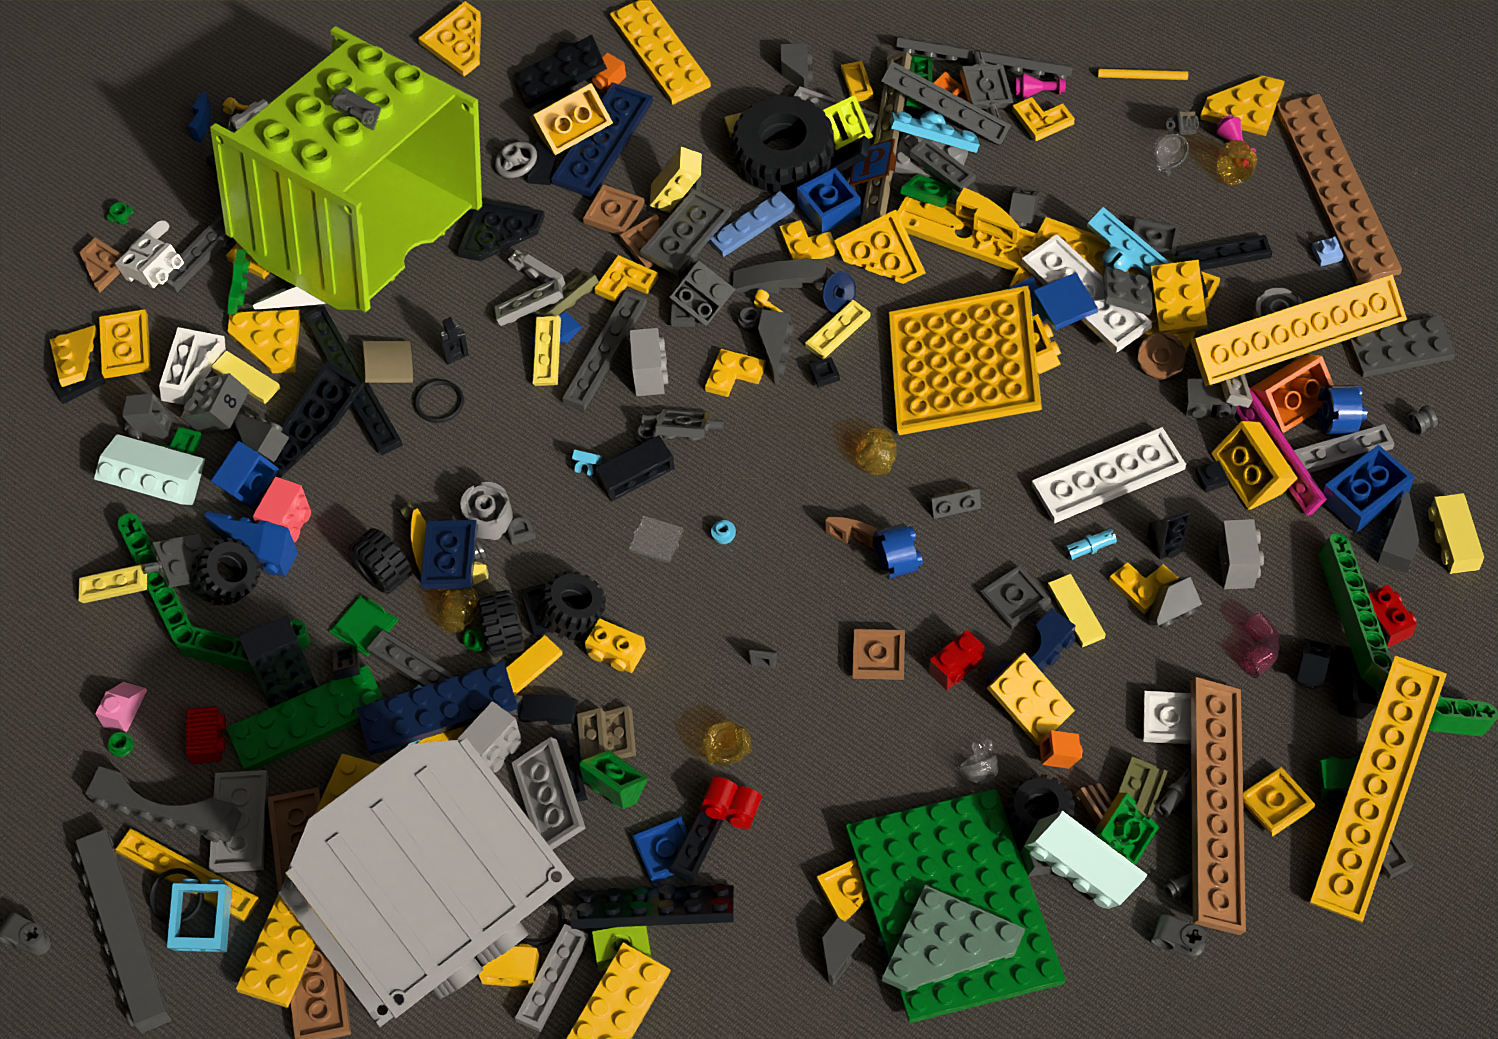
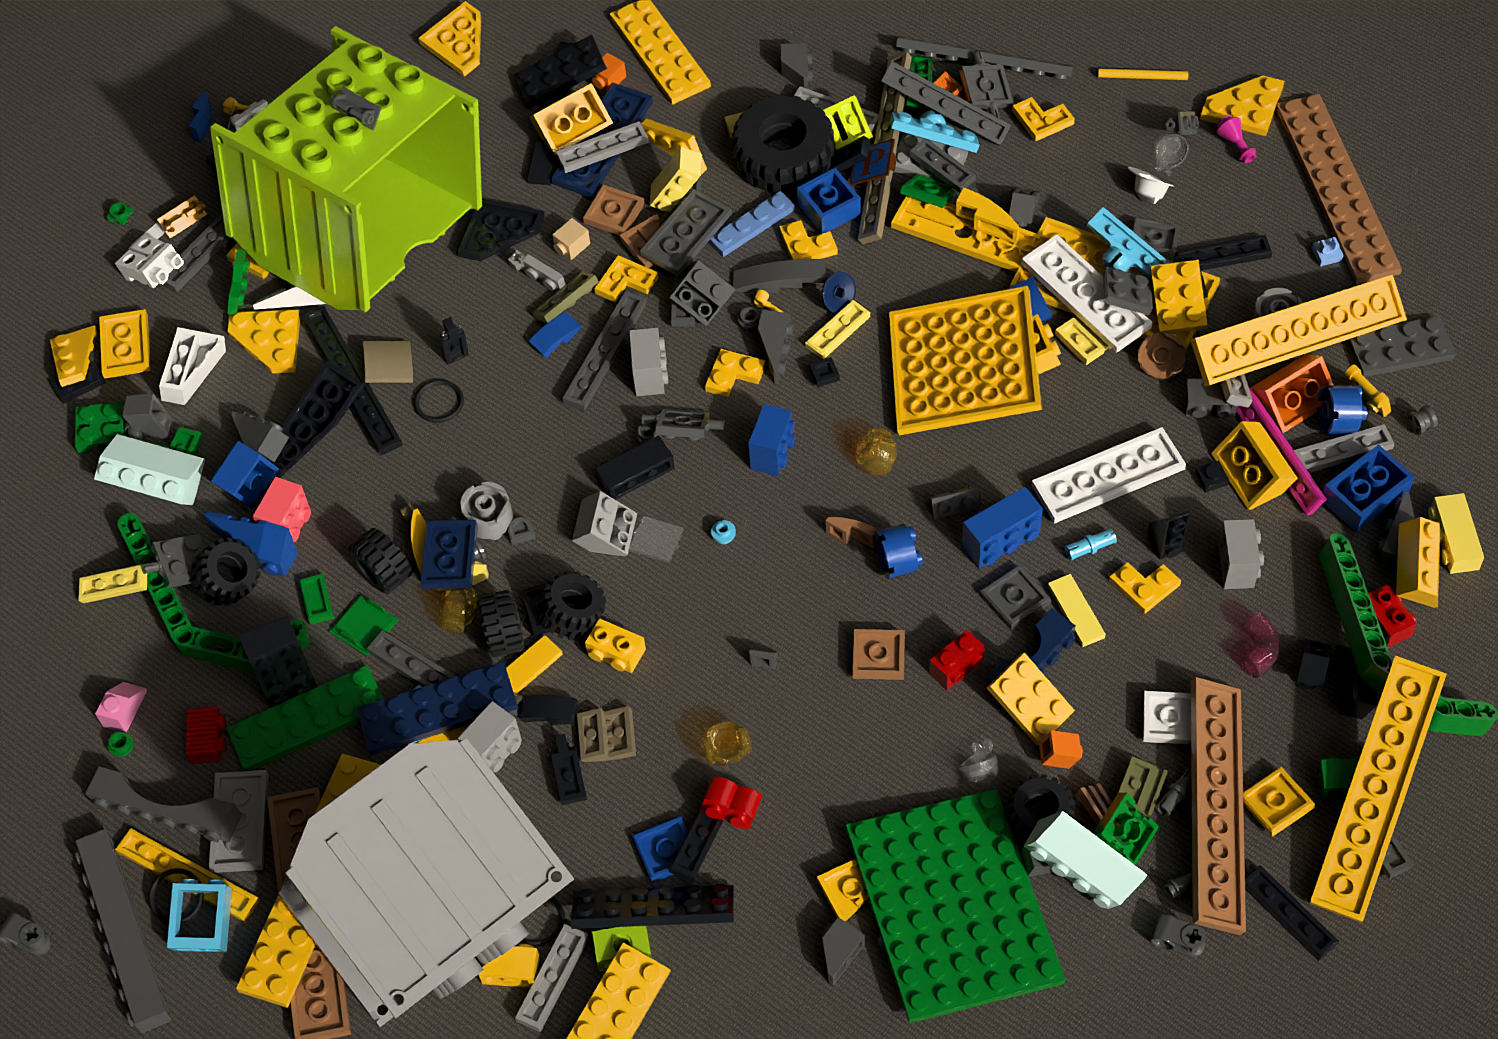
(100, 263): medium nougat wing -> none
(100, 427): none -> green brick
(182, 216): none -> hinge
(214, 403): dark grey brick -> none
(259, 384): light yellow tile -> none
(316, 599): none -> green tile
(346, 663): black plate -> none
(475, 639): green plate -> none
(514, 158): light grey piece -> none
(529, 302): light grey plate -> none
(546, 350): light yellow tile -> none
(548, 793): light grey plate -> none
(571, 239): none -> tan brick
(588, 459): medium azure tile -> none
(602, 147): none -> light grey plate
(604, 525): none -> light grey slope
(613, 778): green slope -> none
(670, 139): none -> yellow wing
(771, 440): none -> blue brick
(857, 80): yellow tile -> none
(882, 249): yellow plate -> none
(948, 939): sand green plate -> none
(1002, 528): none -> blue brick
(1028, 85): dark pink piece -> none
(1065, 301): blue tile -> none
(1081, 340): none -> light yellow plate
(1148, 186): none -> white piece
(1173, 600): slope -> none
(1236, 162): clear yellow hair -> none
(1290, 913): none -> black tile
(1376, 401): none -> yellow plate
(1418, 561): none -> yellow slope

